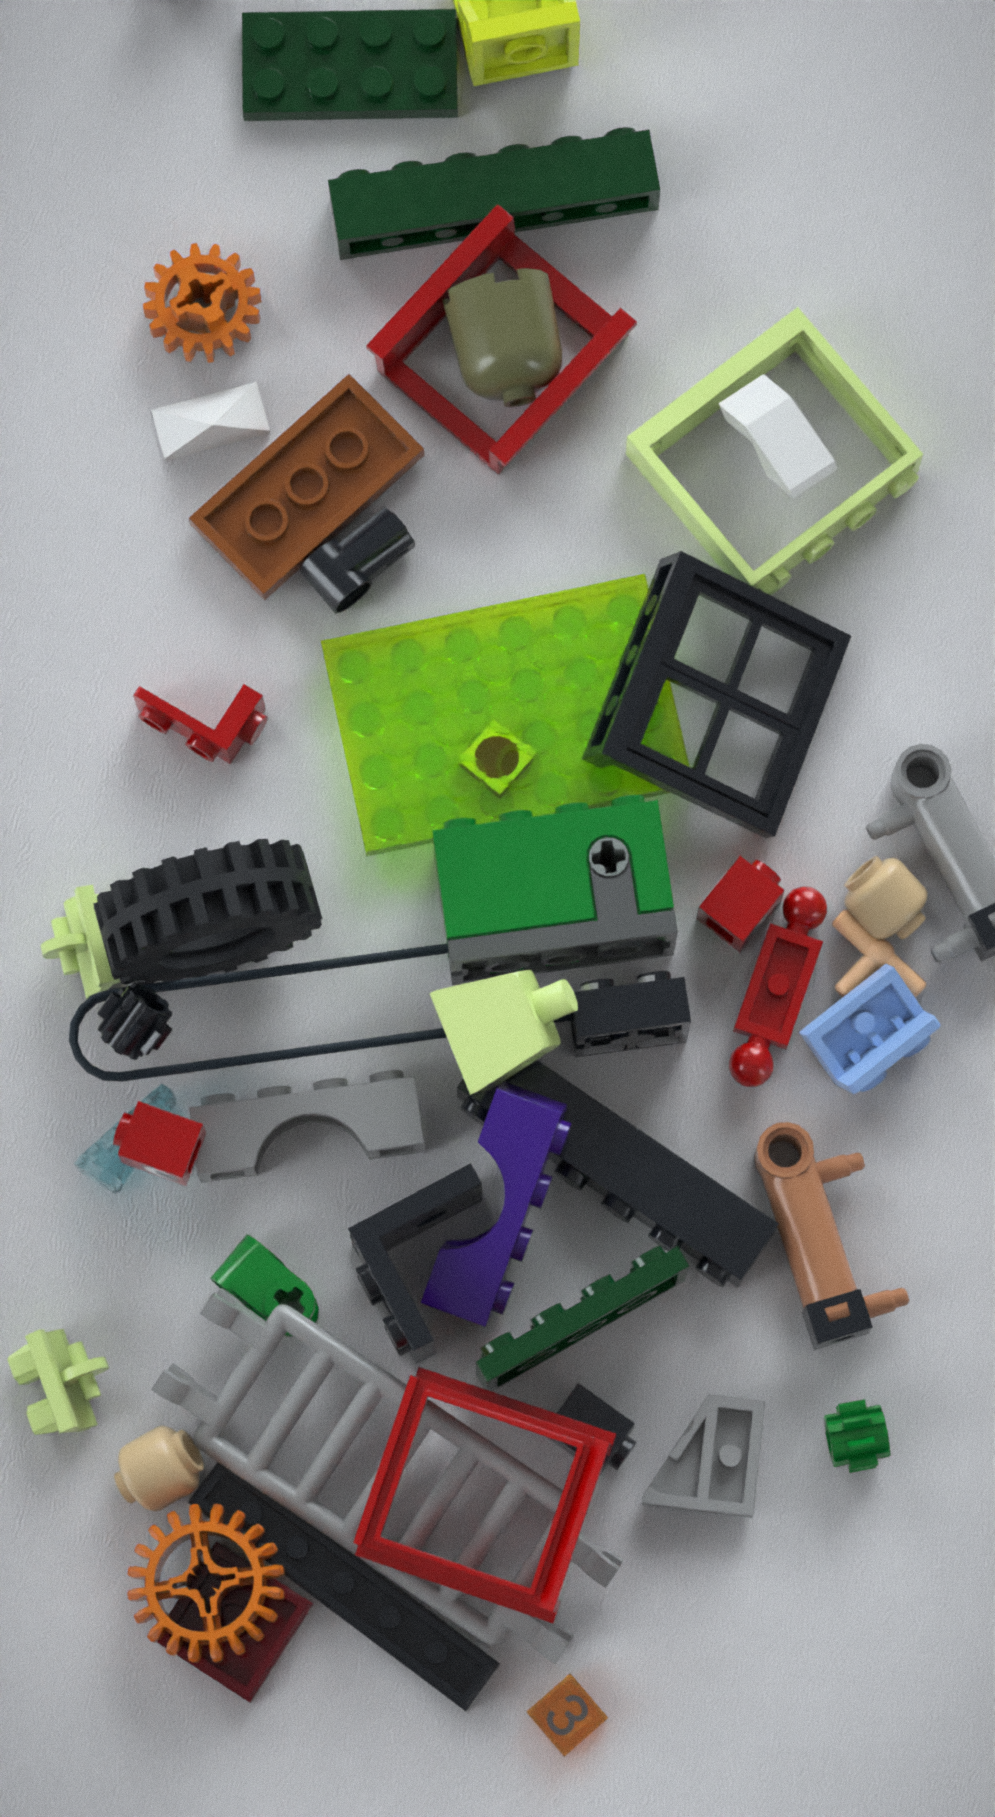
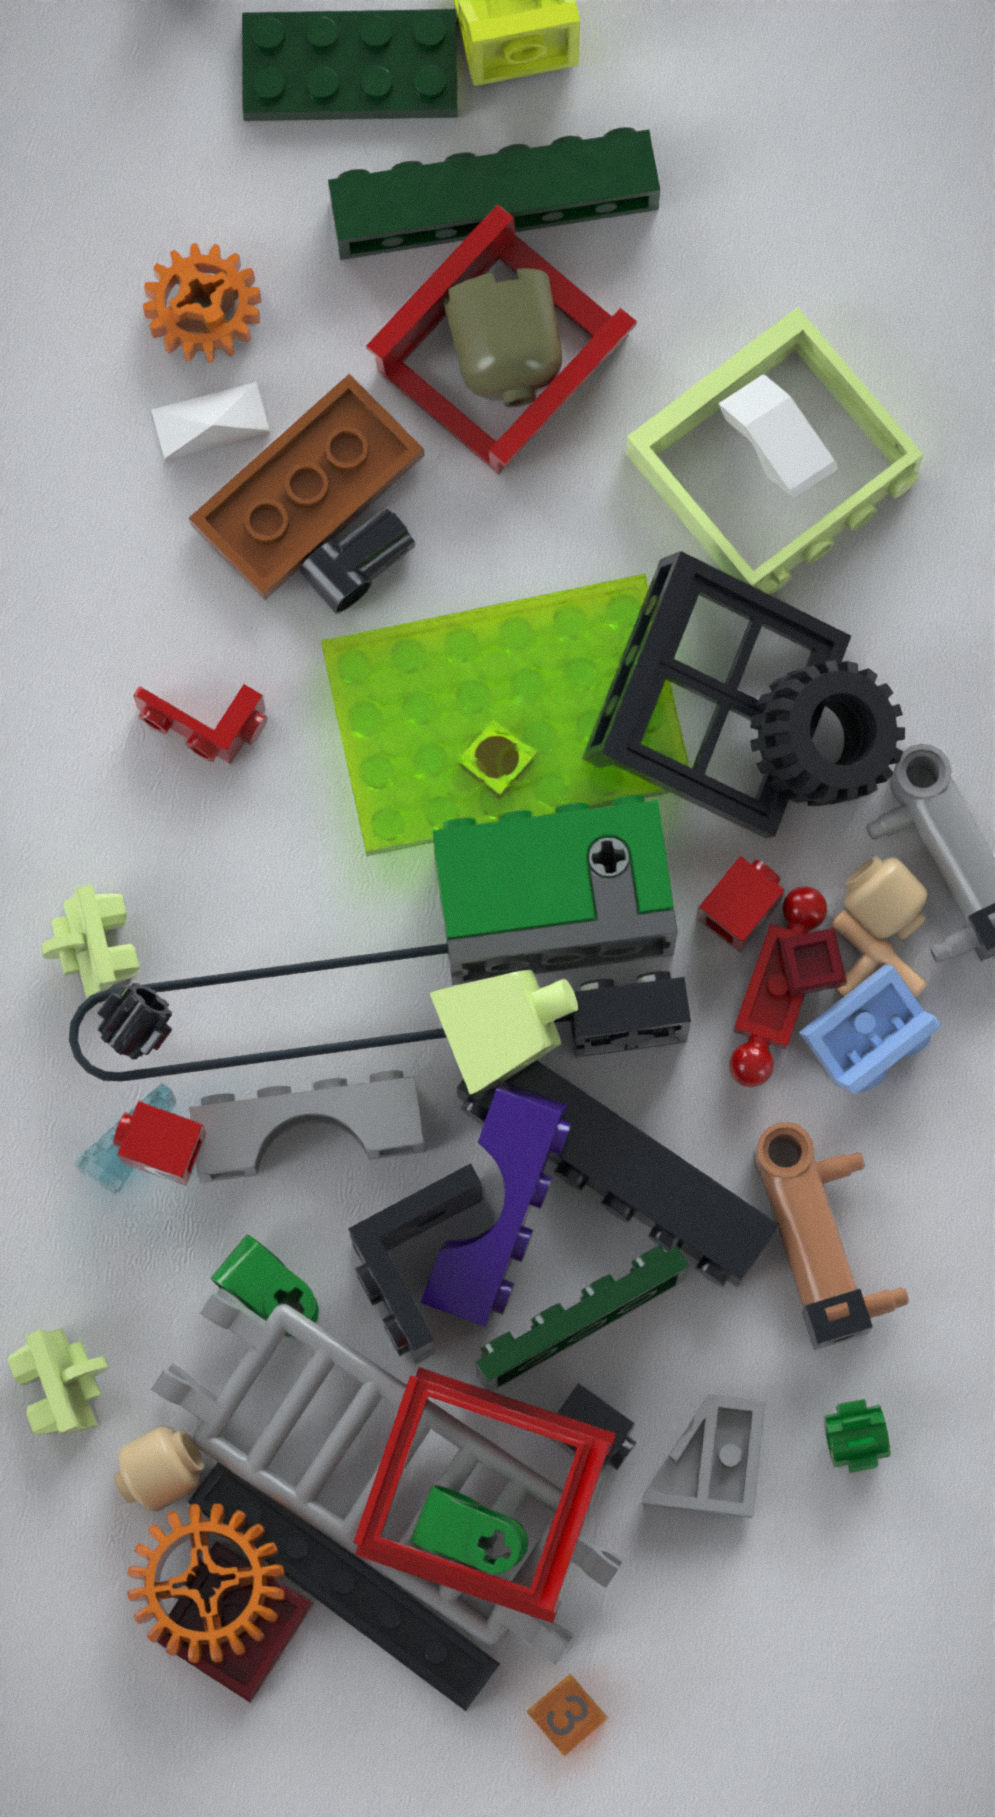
(207, 912): black tyre -> none
(459, 1527): none -> green piece
(812, 962): none -> dark red tile
(867, 727): none -> black tyre

